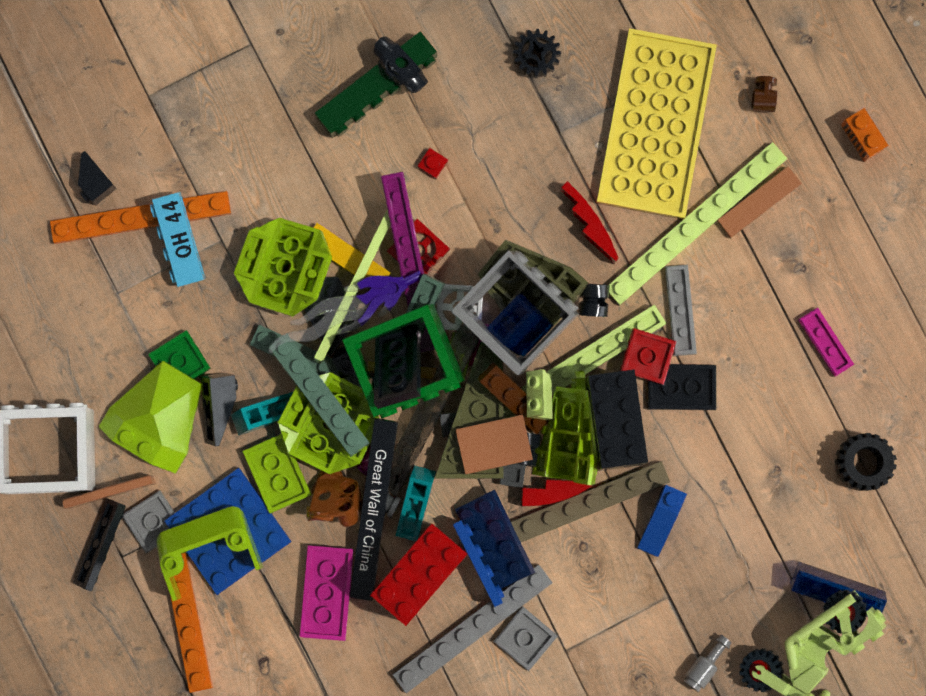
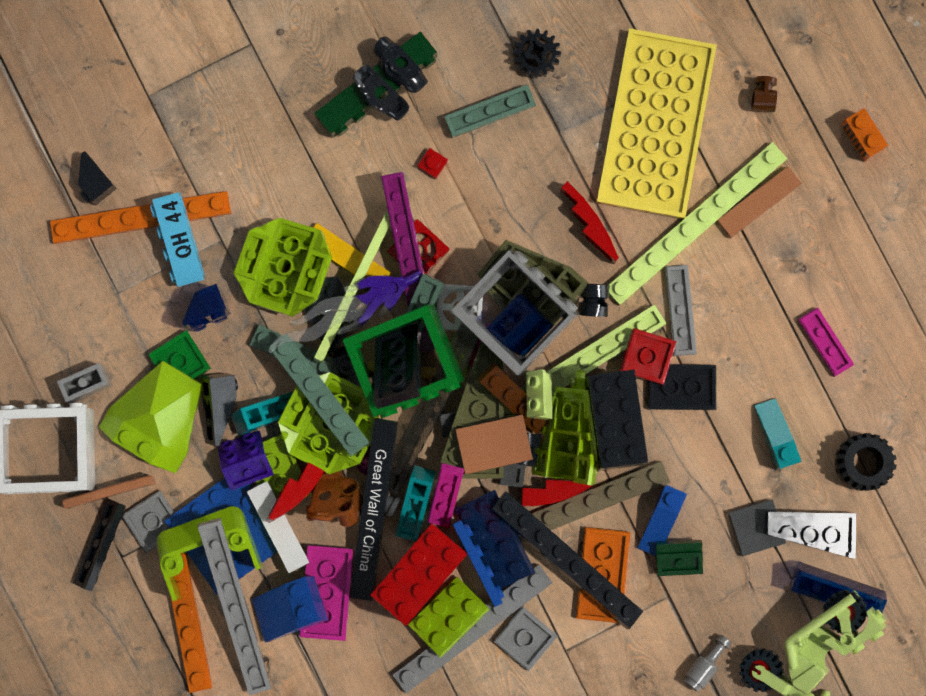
(84, 383): none -> light grey brick
(205, 307): none -> clear blue slope
(234, 606): none -> light grey plate
(244, 460): none -> dark purple bracket
(278, 530): none -> white tile
(289, 608): none -> blue slope
(295, 491): none -> red slope
(368, 80): none -> black piece
(445, 495): none -> dark pink tile
(449, 617): none -> lime plate
(490, 111): none -> sand green plate
(566, 560): none -> black plate
(608, 554): none -> orange tile
(679, 558): none -> dark green plate
(750, 528): none -> dark grey tile
(777, 434): none -> teal slope
(815, 529): none -> wing

